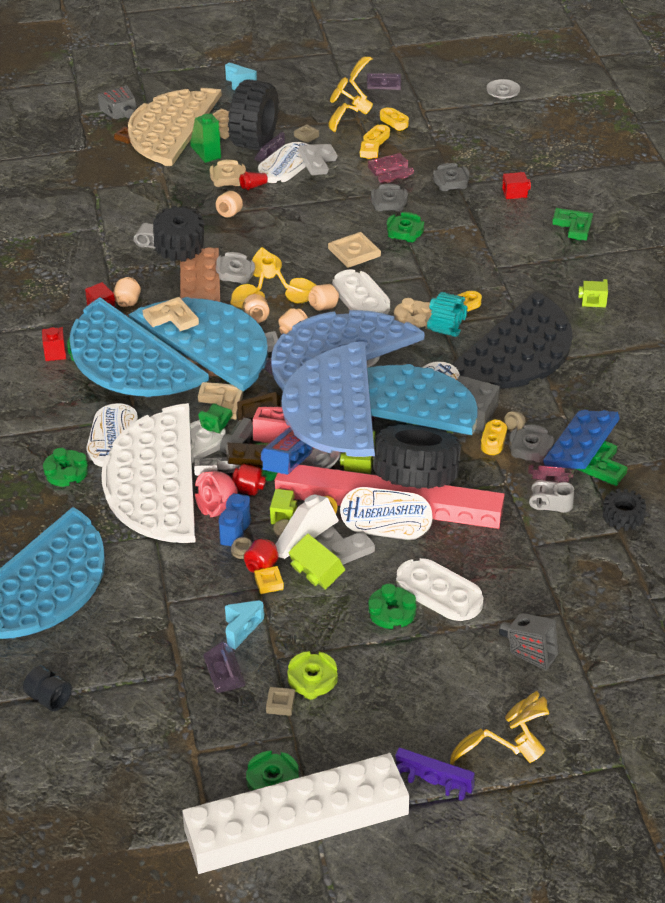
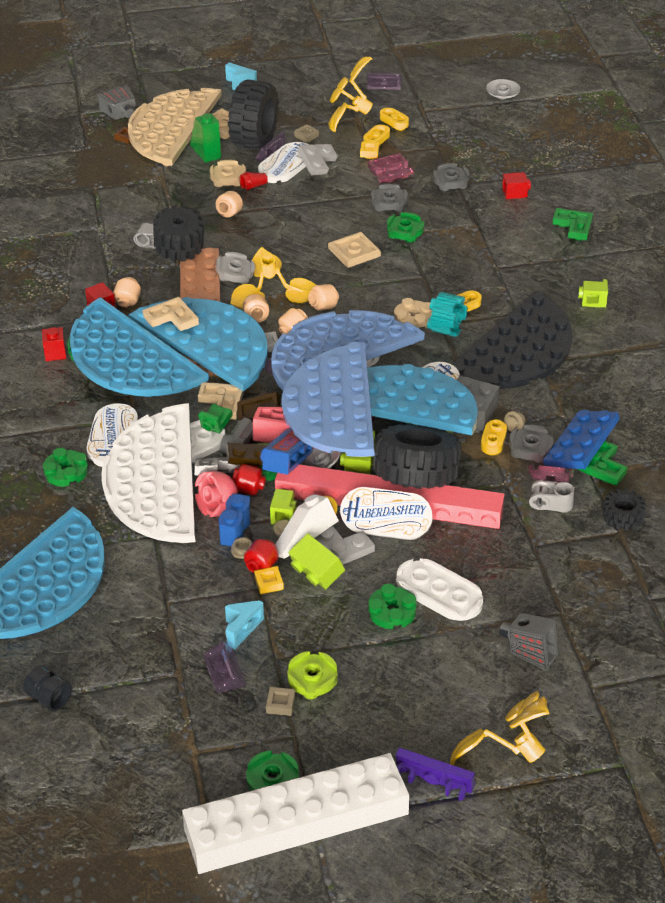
(360, 292): white tile -> none

